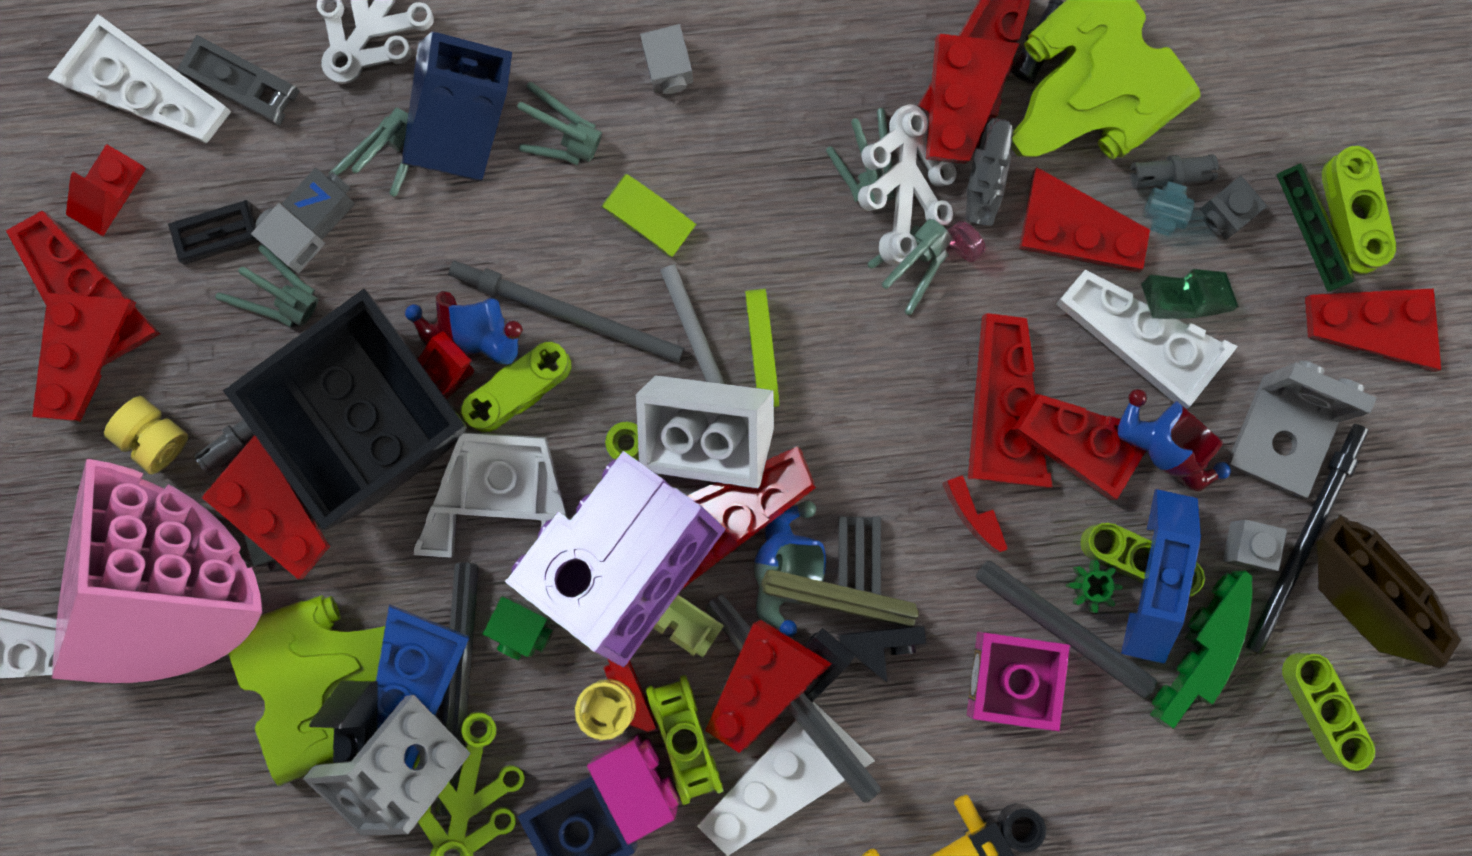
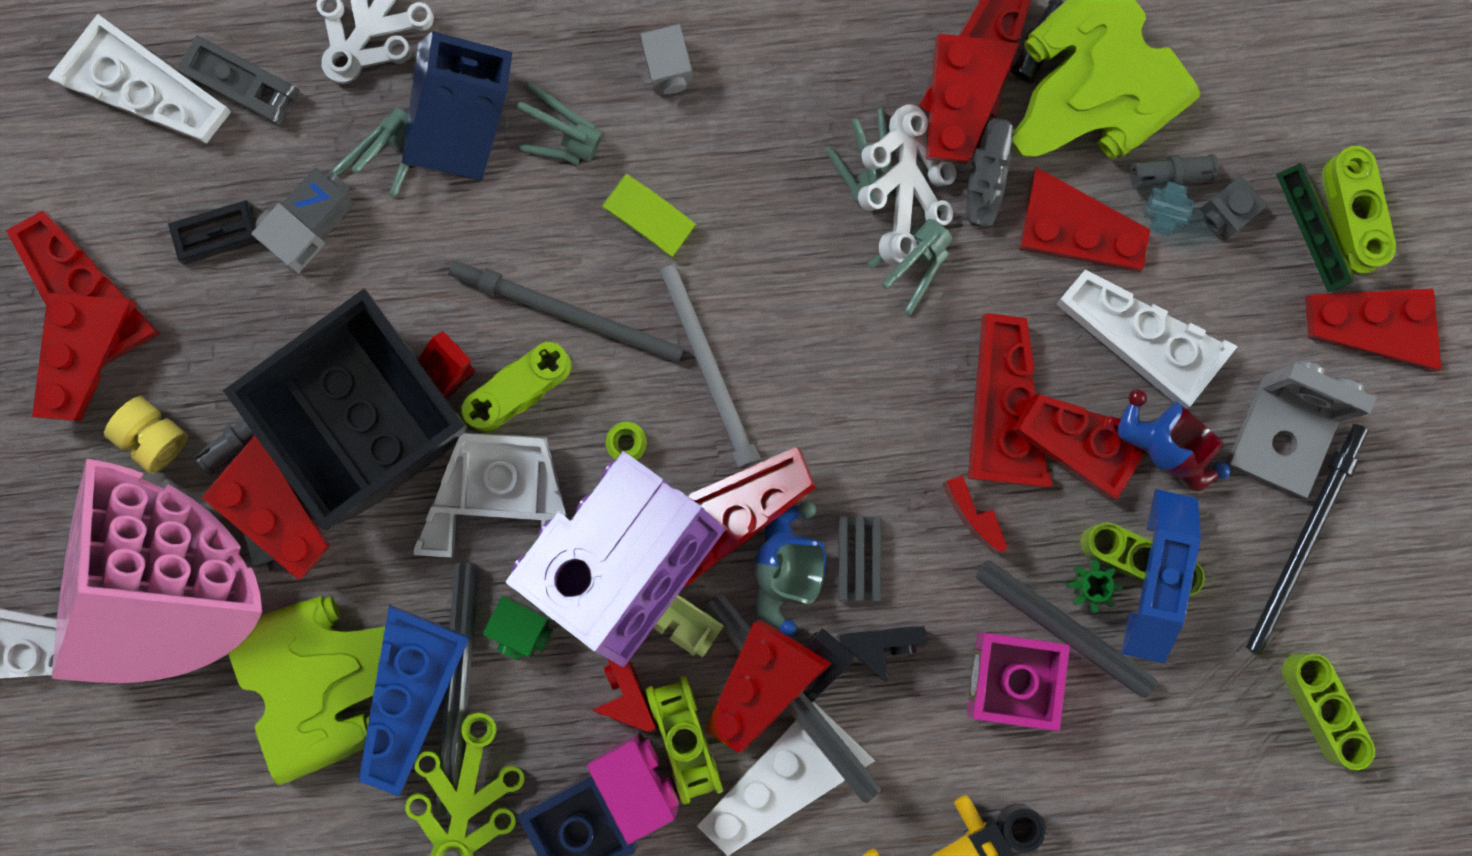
(103, 191): red slope -> none
(294, 303): sand green plant -> none
(352, 714): black slope -> none
(377, 787): light grey bracket -> none
(471, 327): blue piece -> none
(605, 709): light yellow wheel -> none
(704, 430): white slope -> none
(762, 342): lime beam -> none
(839, 598): olive axle -> none
(967, 241): clear pink tile -> none
(1194, 296): clear green slope -> none
(1219, 636): green slope -> none
(1254, 545): light grey brick -> none
(1382, 595): dark brown wedge -> none

